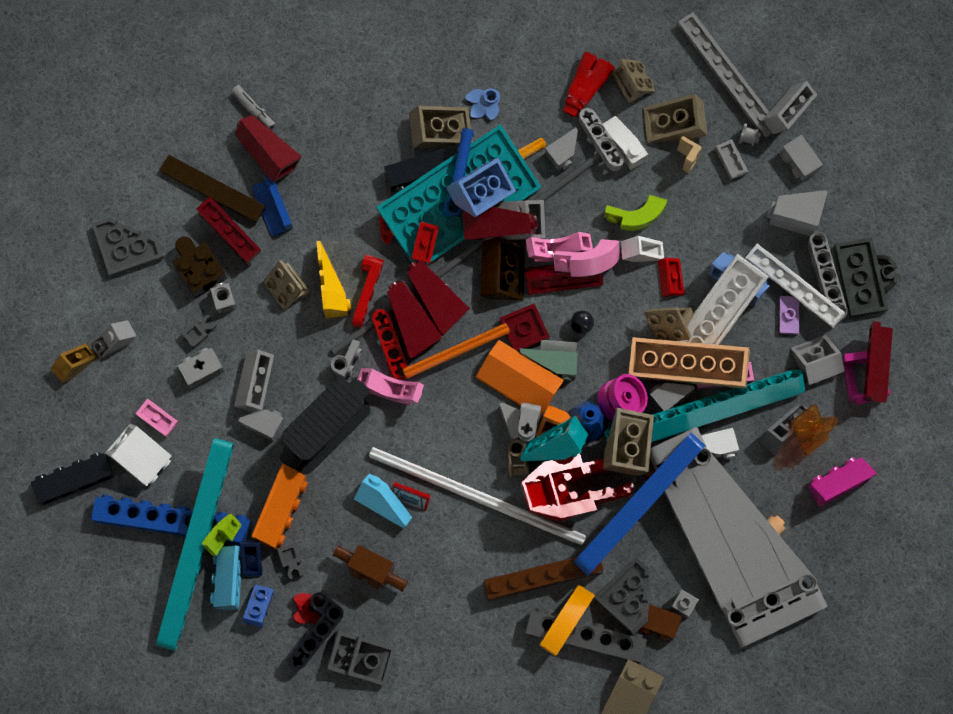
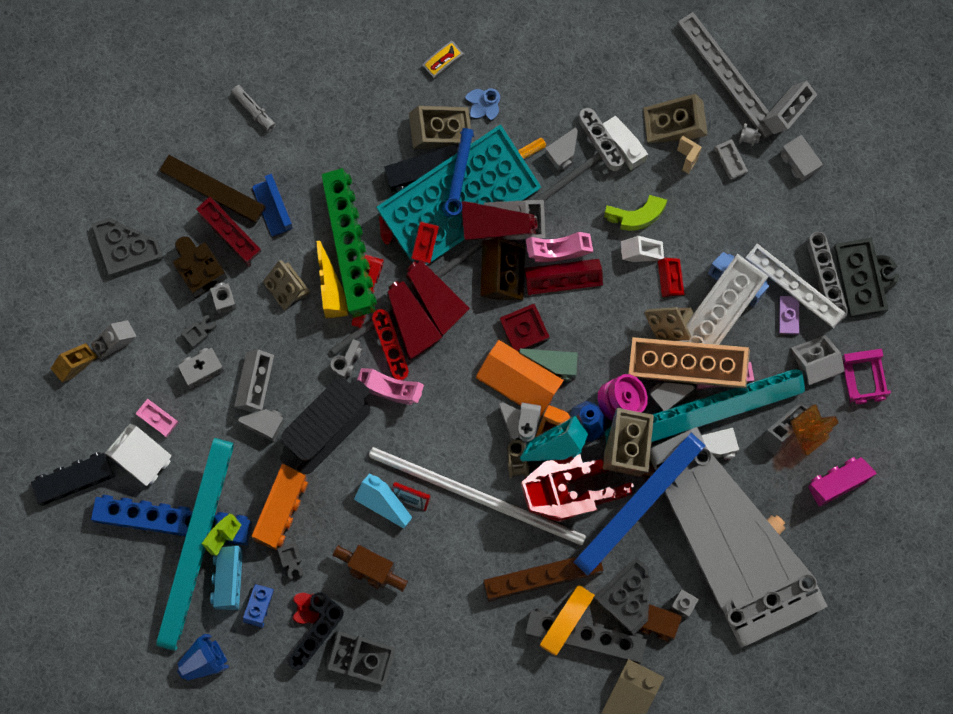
(202, 659): none -> blue cone
(251, 558): dark blue slope -> none
(267, 148): dark red slope -> none
(332, 183): none -> green brick
(442, 59): none -> slope
(456, 350): orange axle -> none
(481, 188): medium blue slope -> none
(558, 346): white sticker -> none
(582, 322): black piece -> none
(587, 80): red piece -> none
(590, 262): bright pink arch -> none
(633, 79): dark tan bracket -> none
(798, 211): light grey slope -> none
(878, 363): dark red panel -> none

